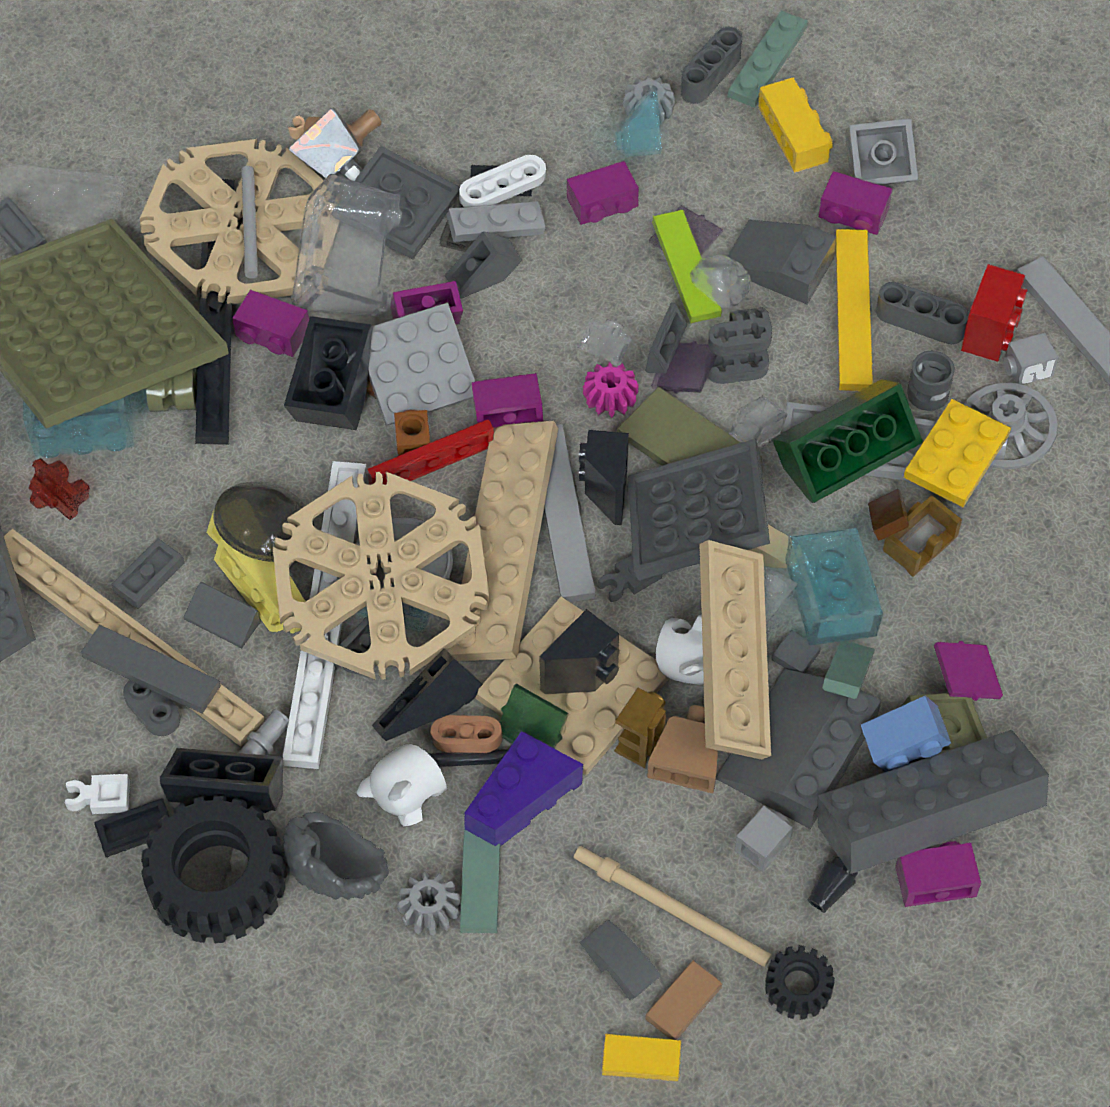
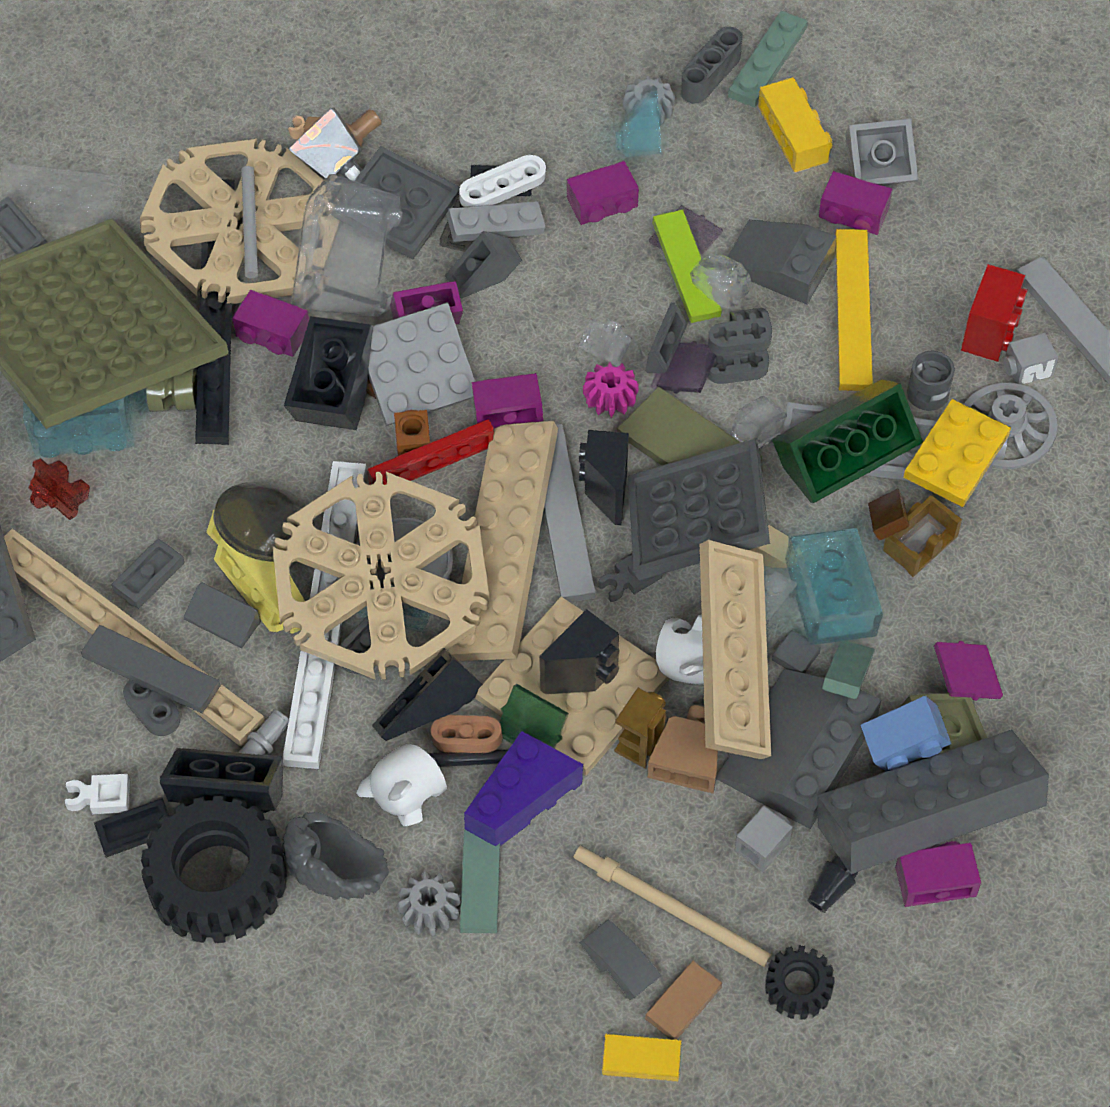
(922, 313): dark grey beam -> none

